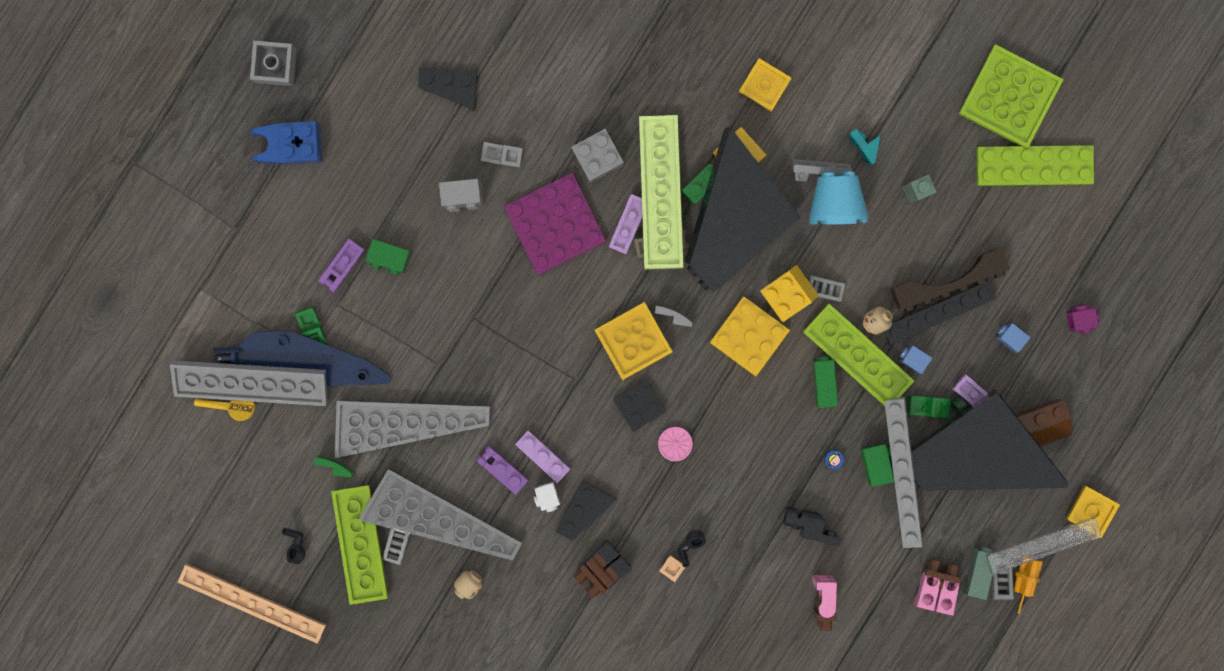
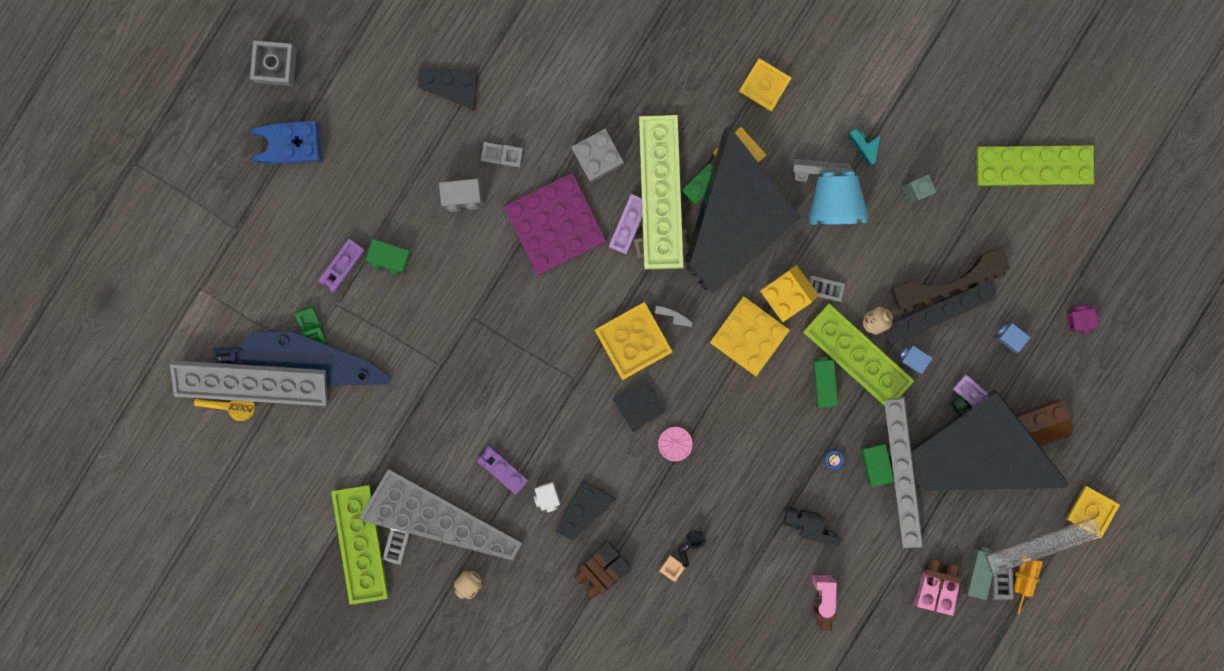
(252, 603): light nougat plate -> none
(296, 552): black plate -> none
(339, 468): green slope -> none
(385, 424): light grey wing -> none
(542, 456): lavender plate -> none
(928, 406): green slope -> none
(1010, 96): lime plate -> none

